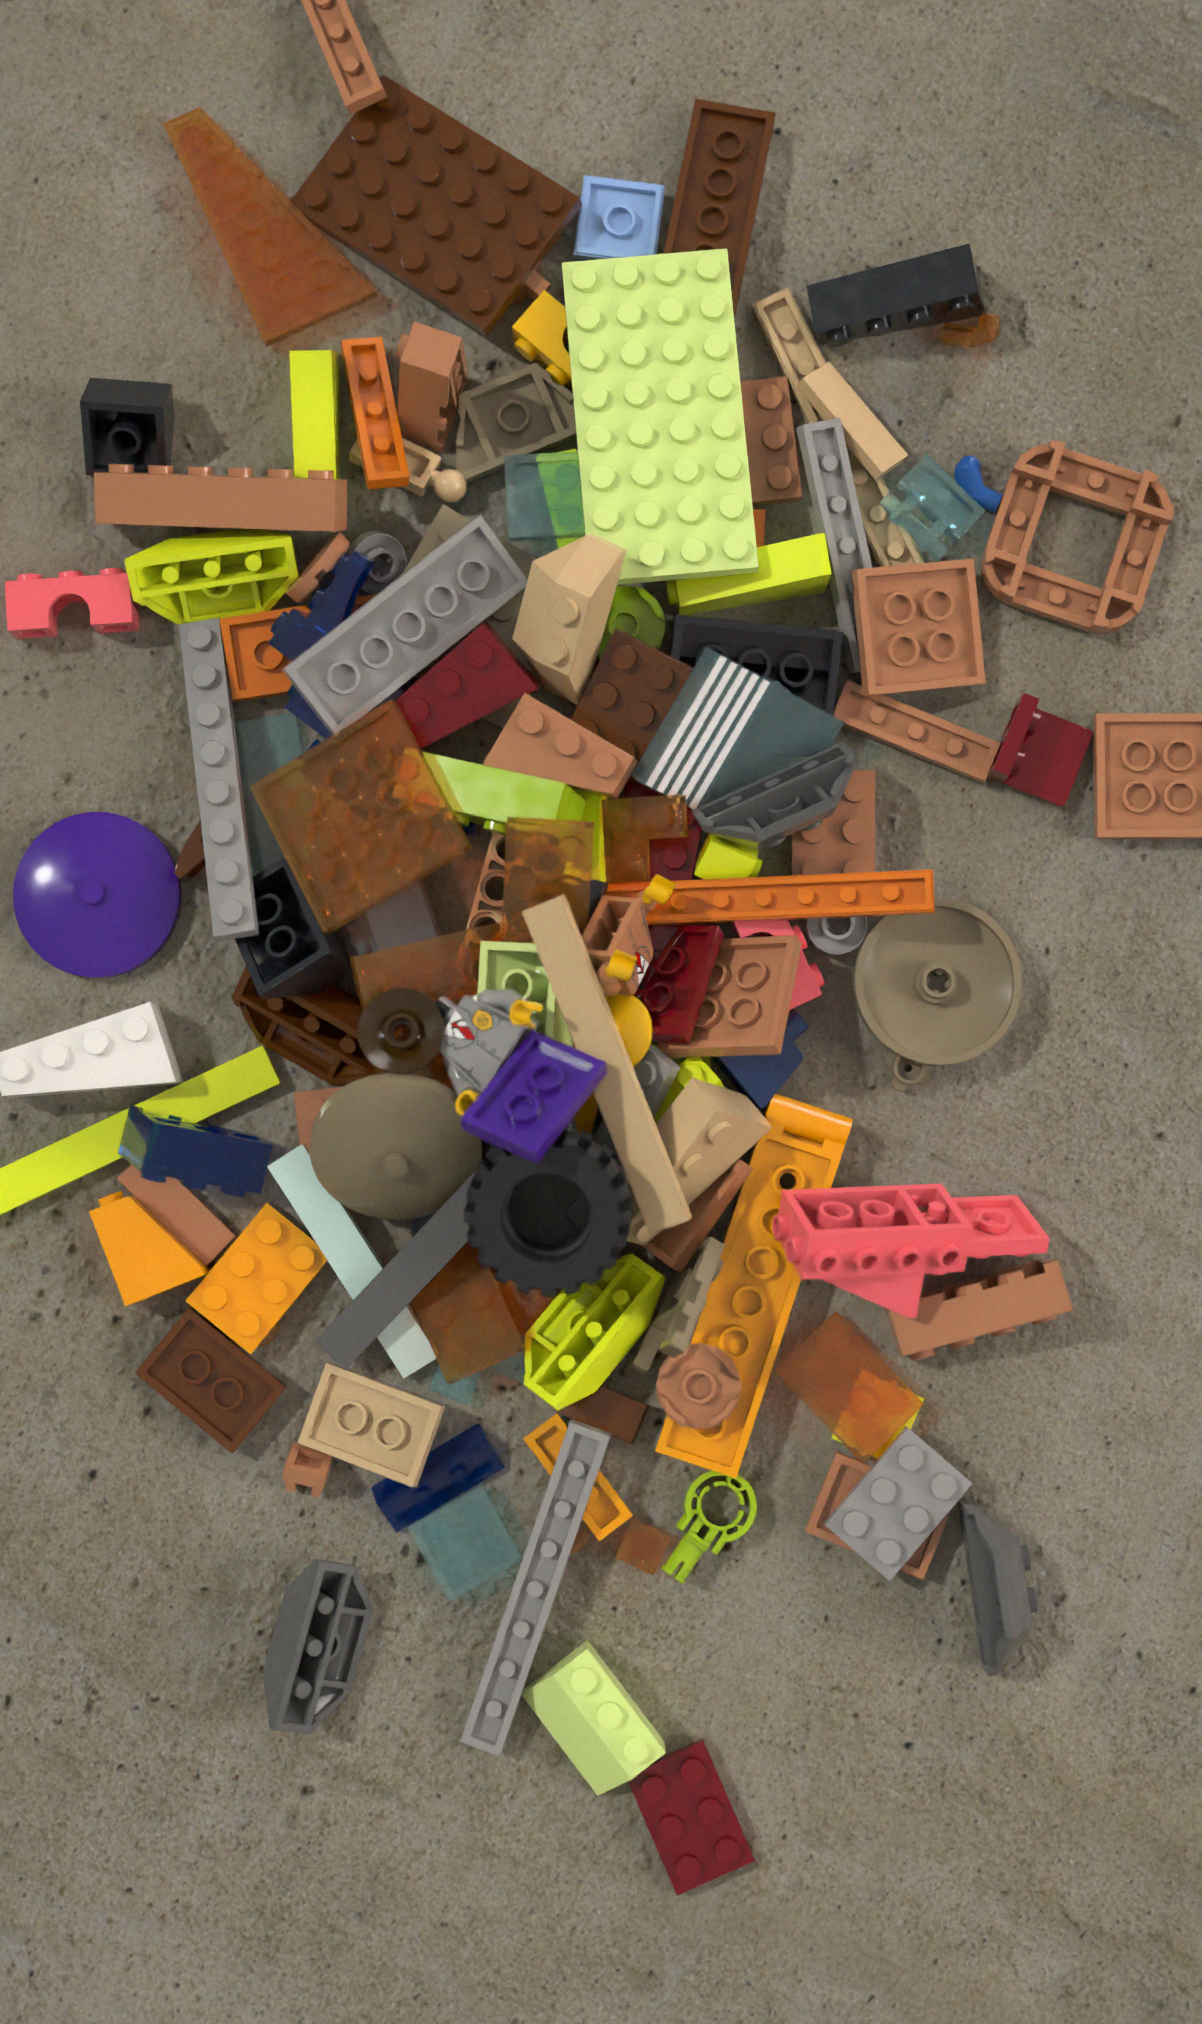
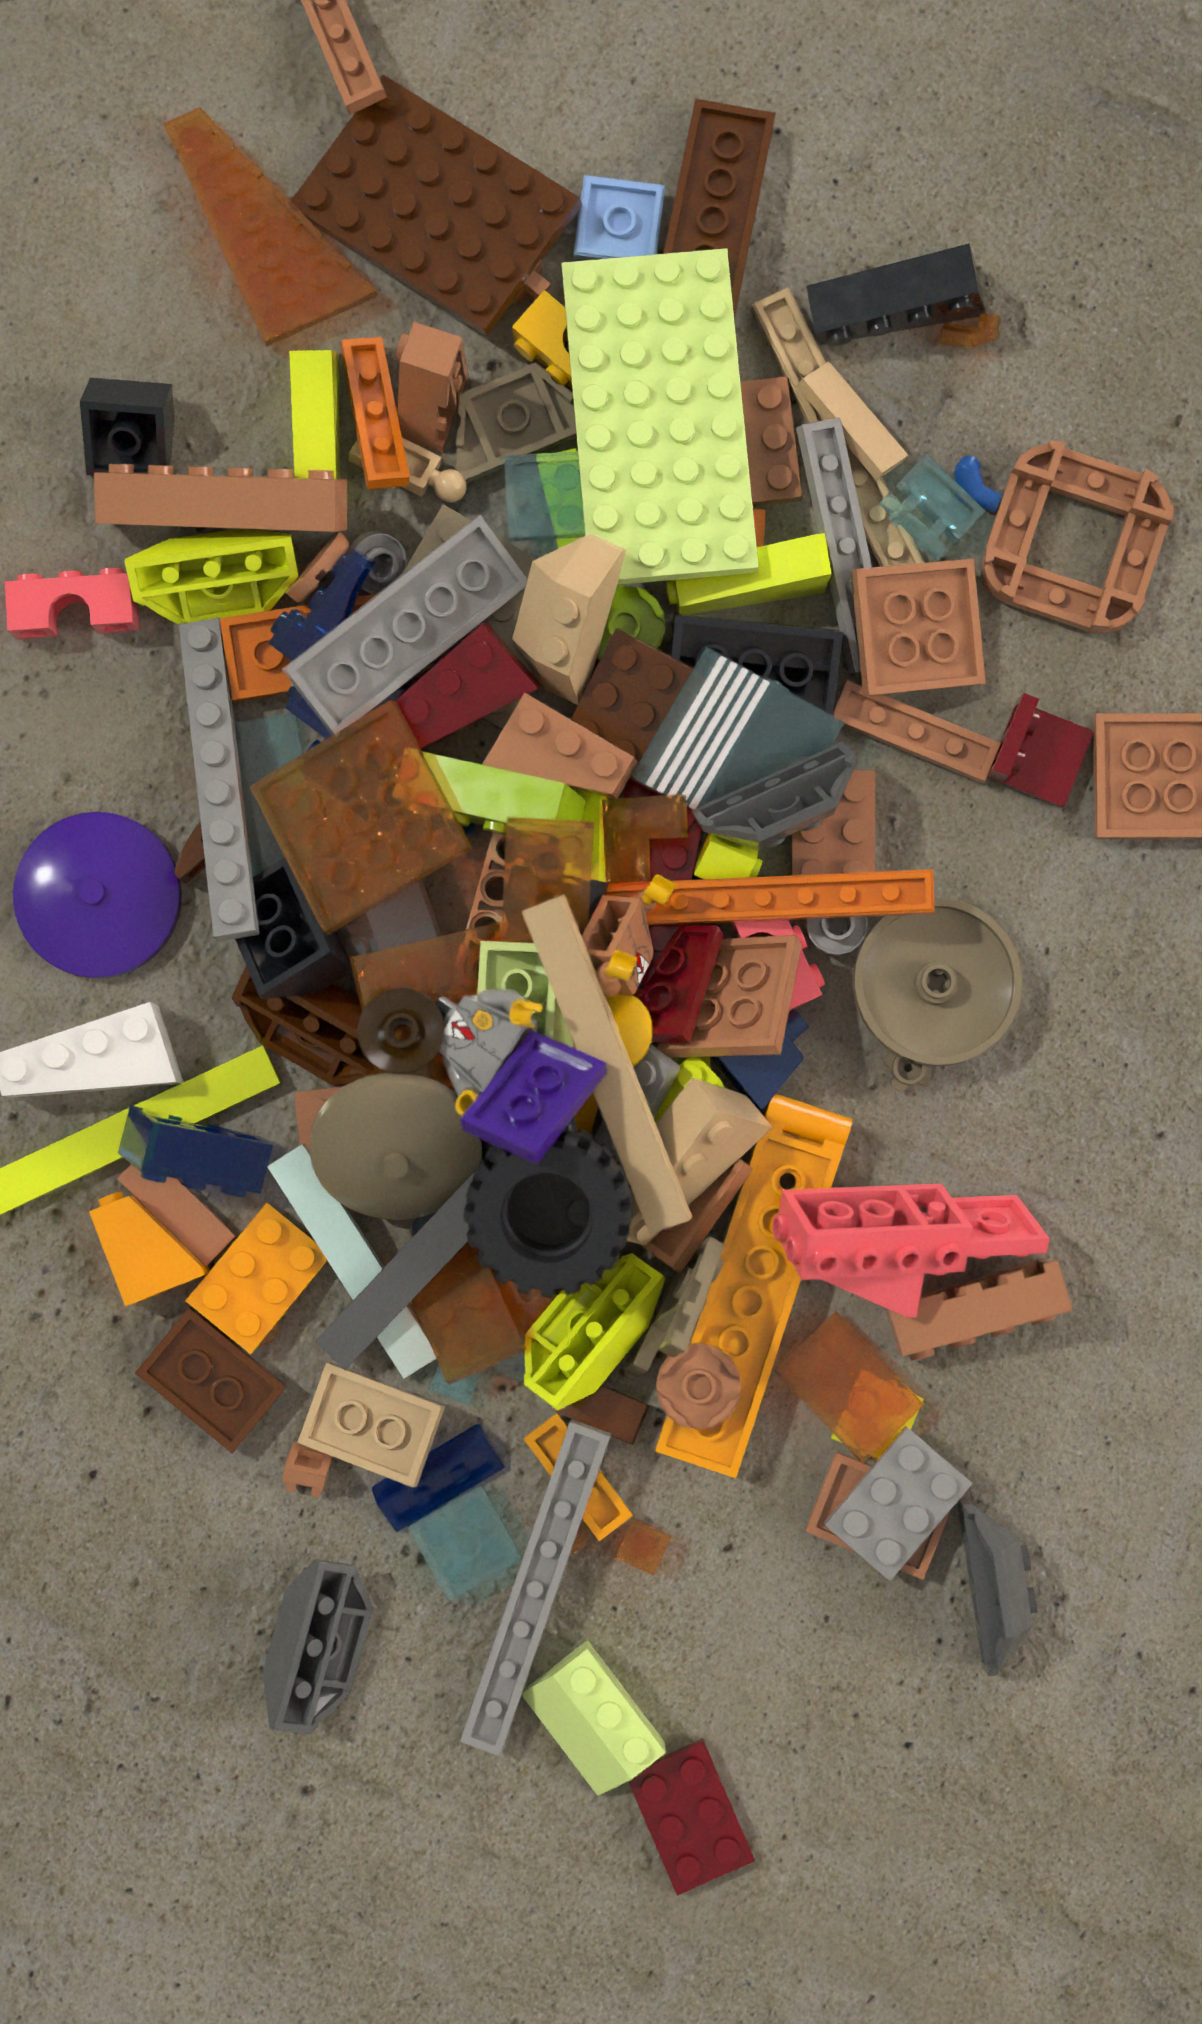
(692, 1546): lime pin -> none

